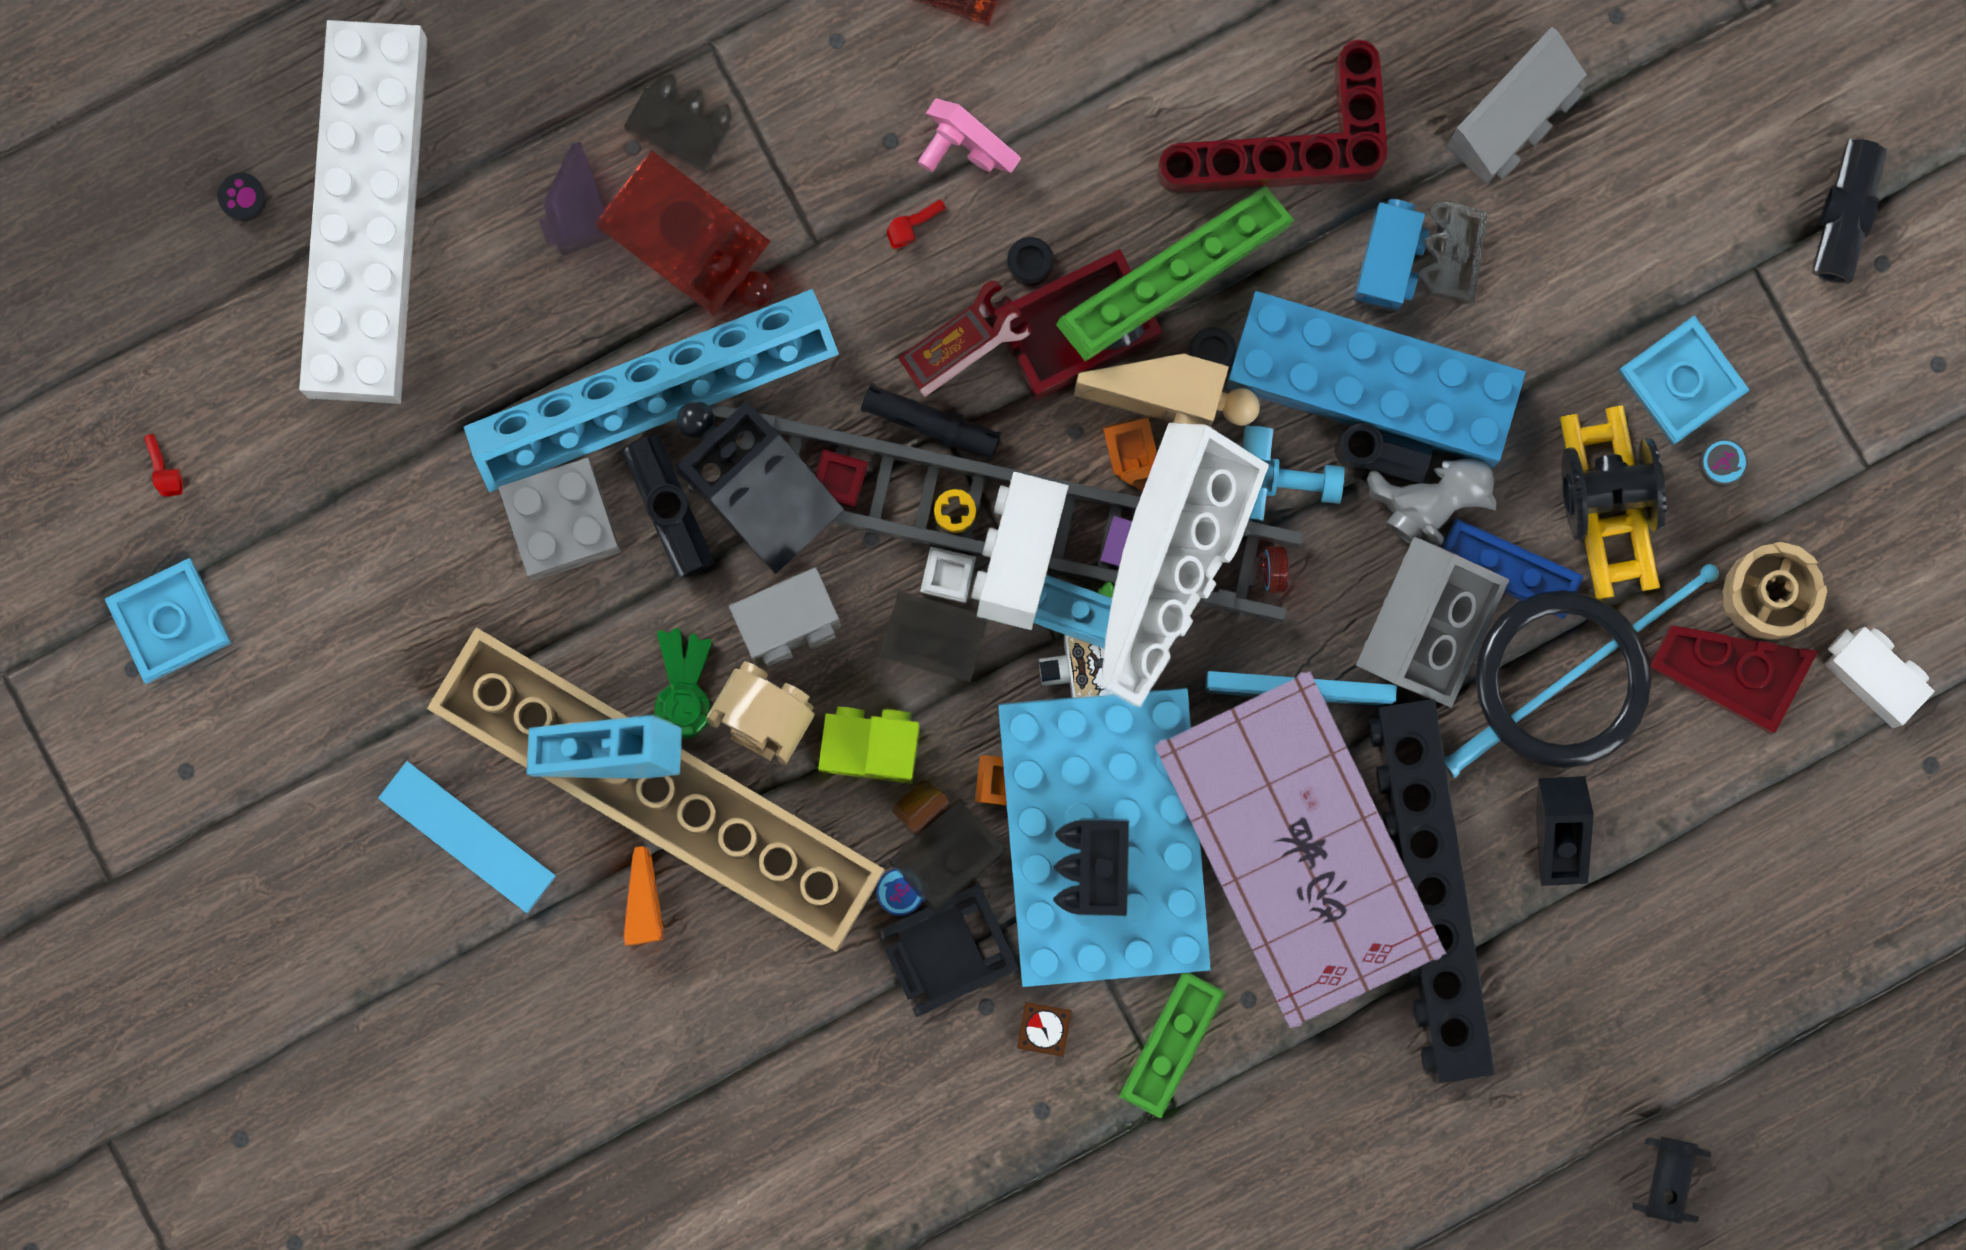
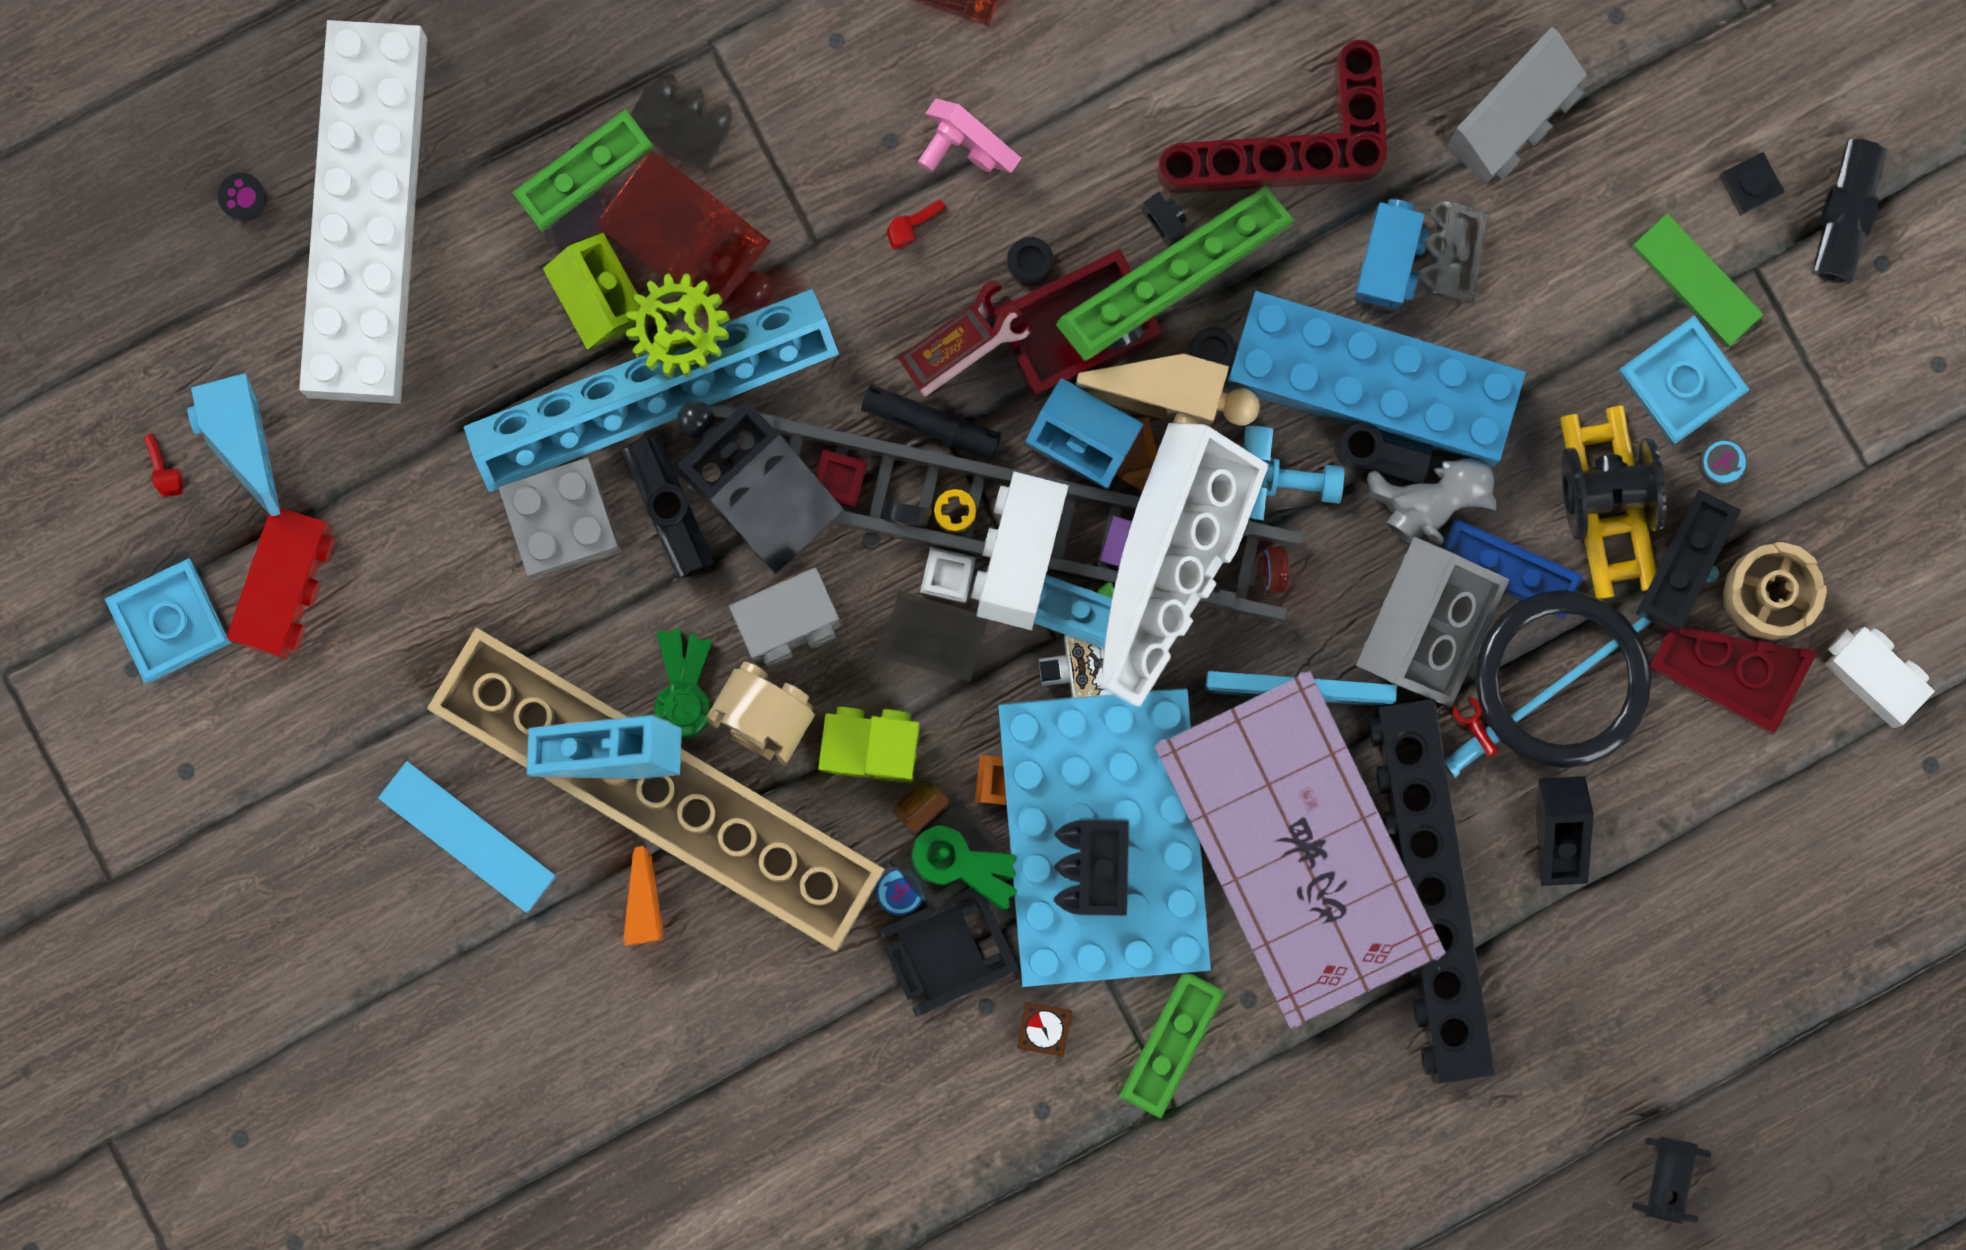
(233, 428): none -> medium azure slope
(281, 583): none -> red brick
(583, 170): none -> bright green tile
(593, 290): none -> lime brick
(665, 341): none -> lime gear
(907, 513): none -> black tile
(943, 856): none -> green piece
(1083, 434): none -> dark azure slope
(1165, 218): none -> black plate
(1476, 727): none -> red hand
(1688, 561): none -> black plate
(1697, 280): none -> bright green tile
(1751, 183): none -> black plate

